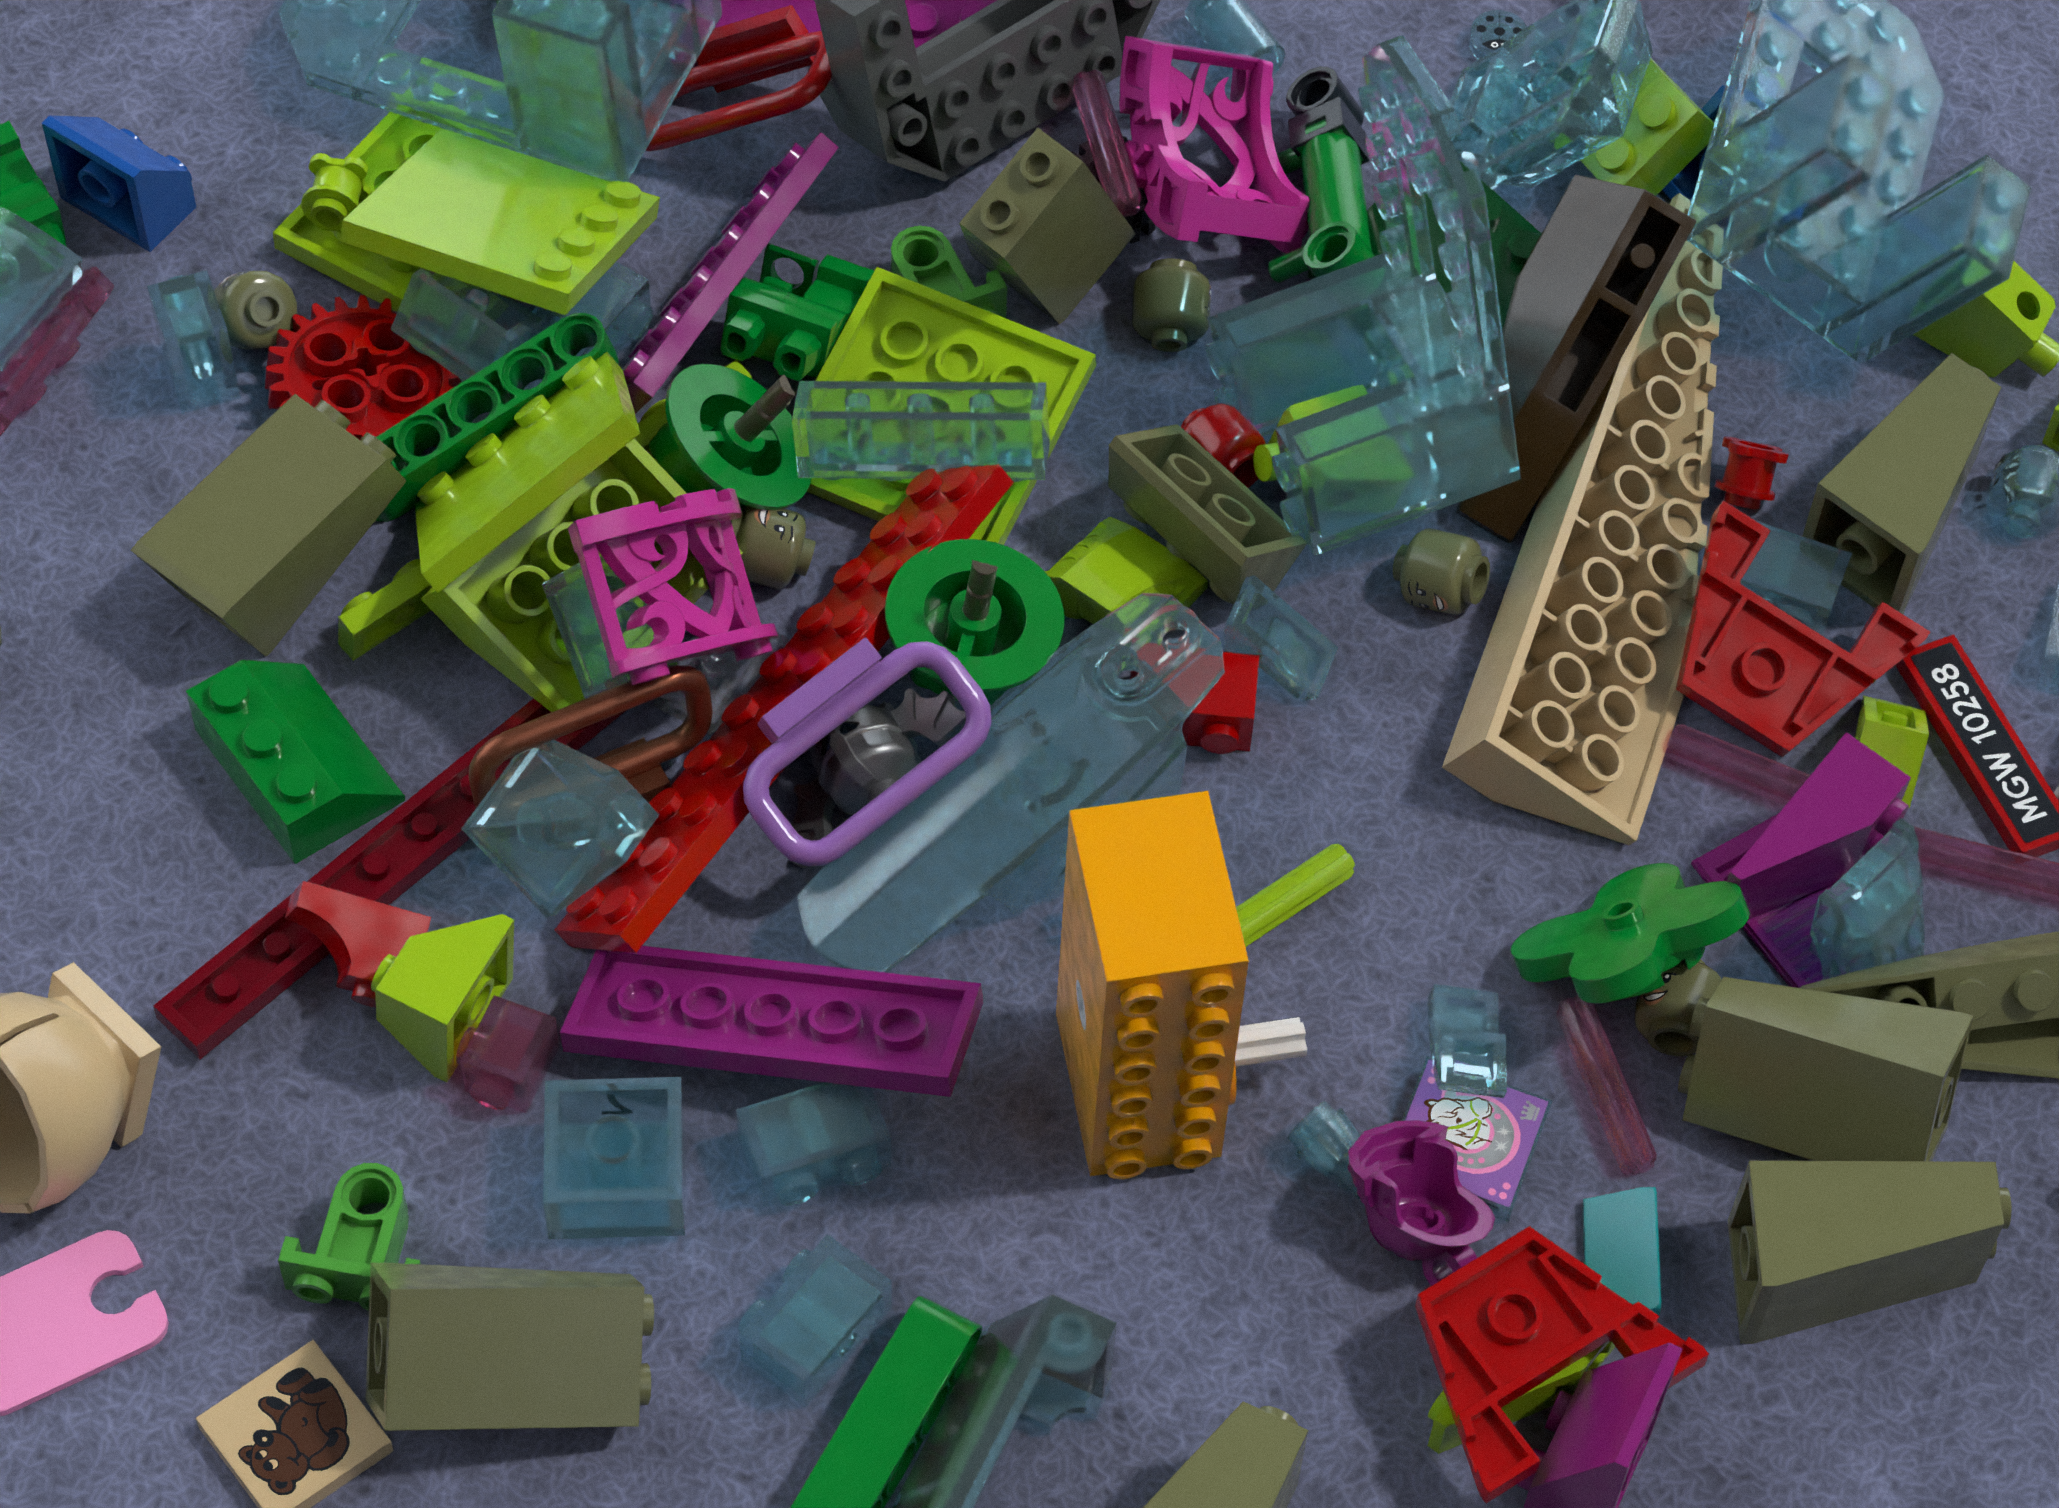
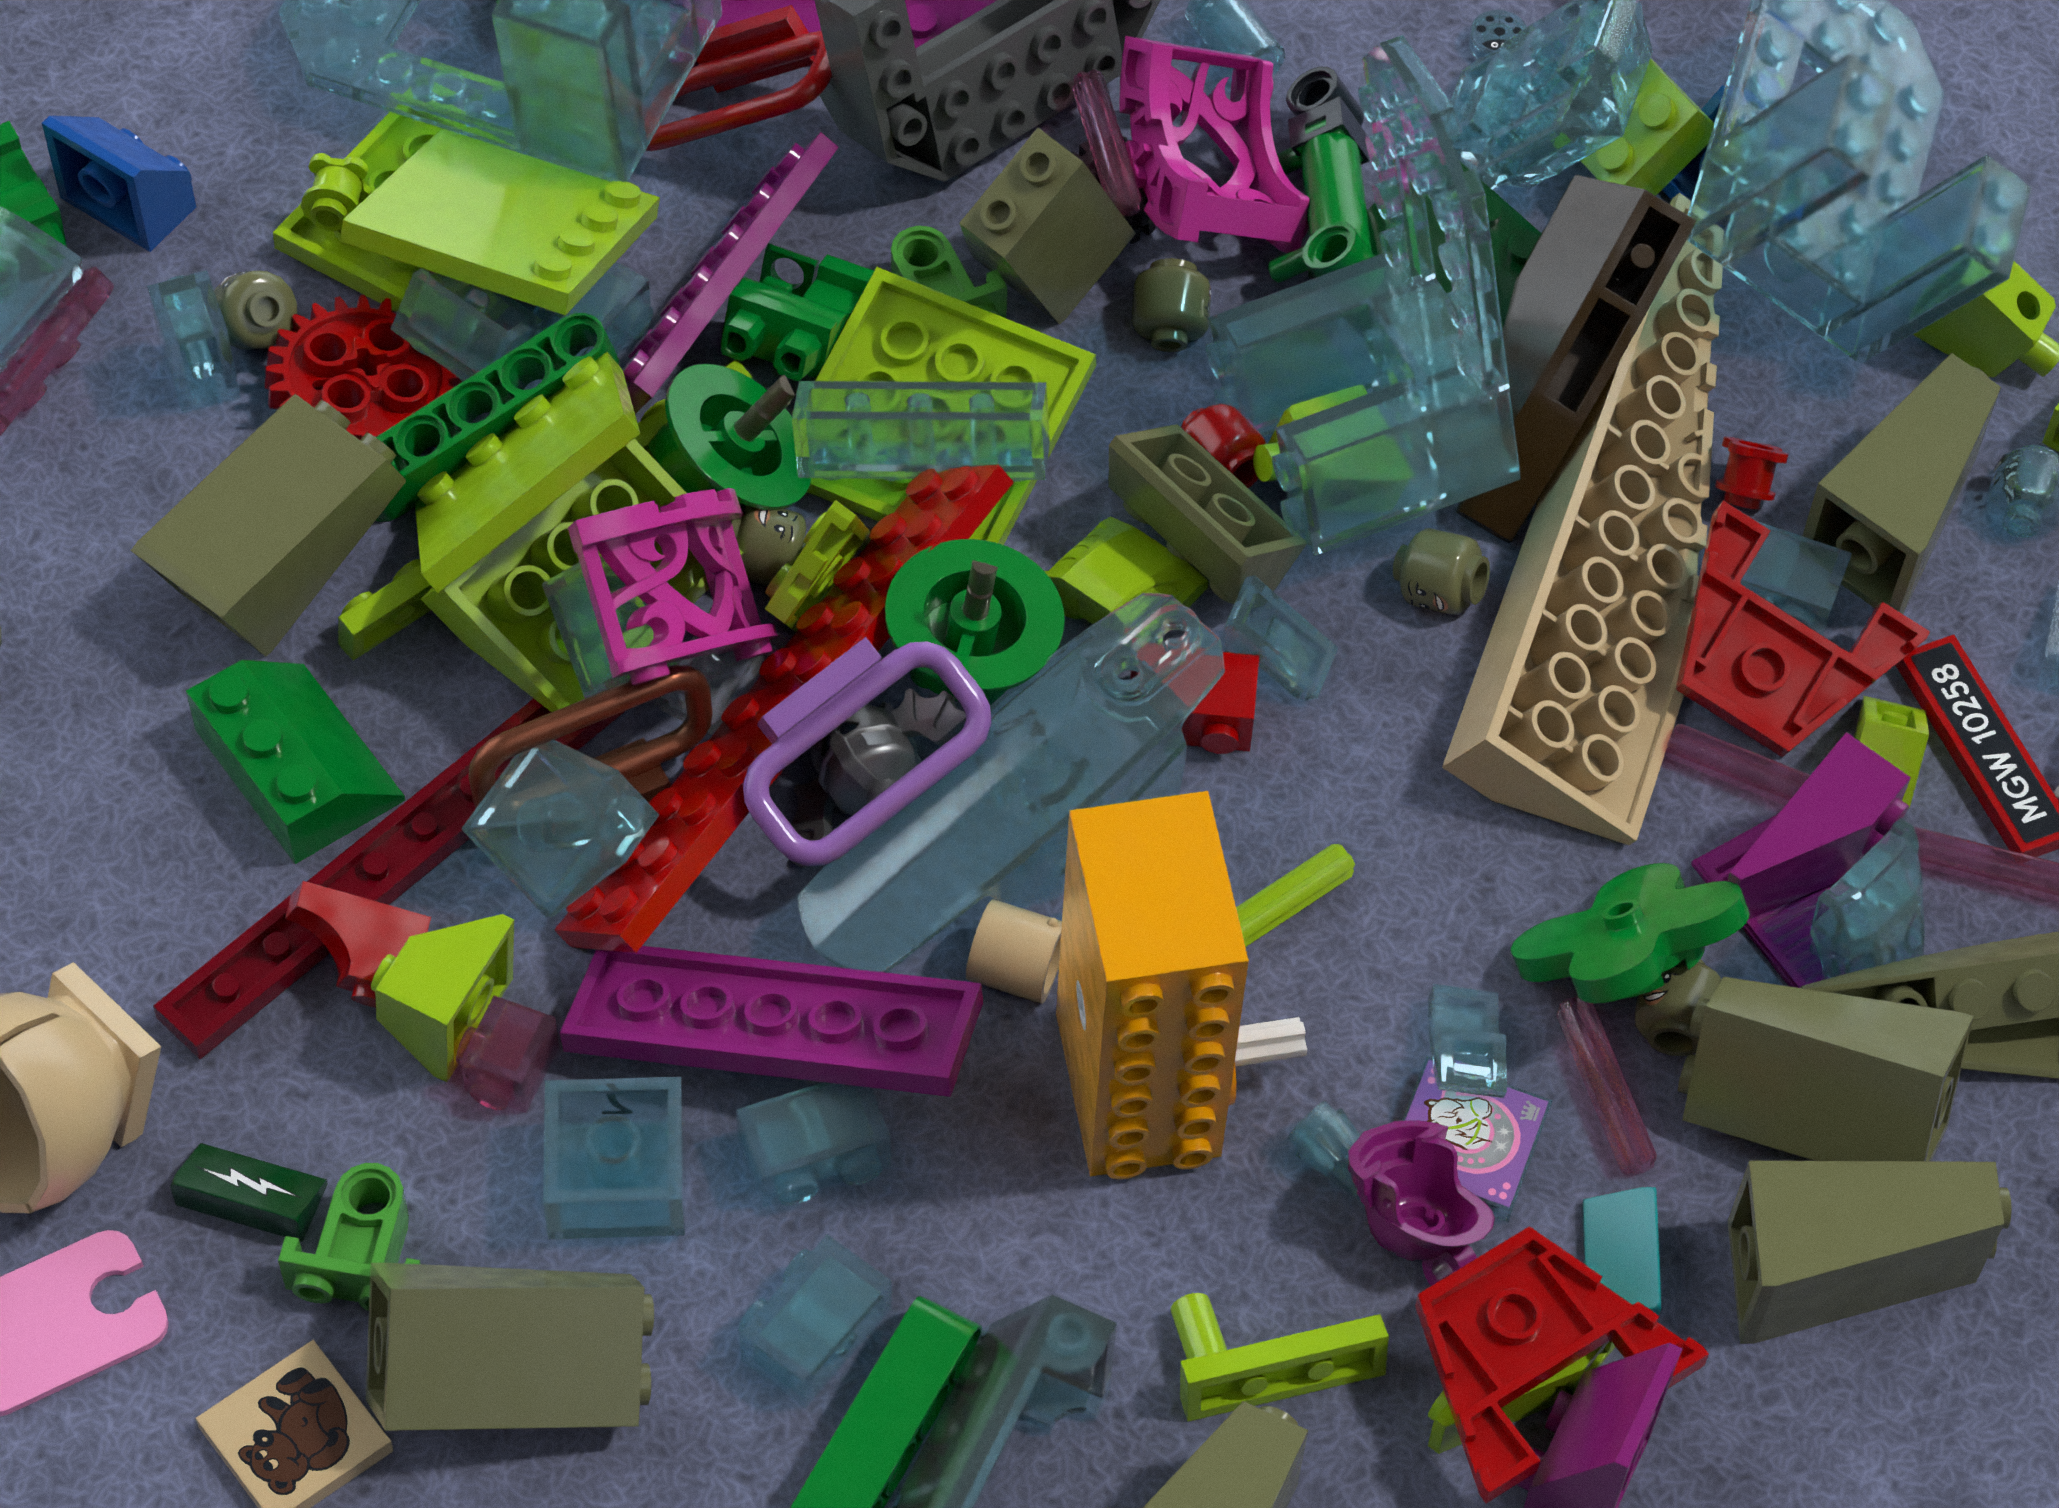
(248, 1191): none -> dark green slope
(829, 545): none -> lime wing
(1015, 951): none -> tan piece
(1270, 1370): none -> lime piece

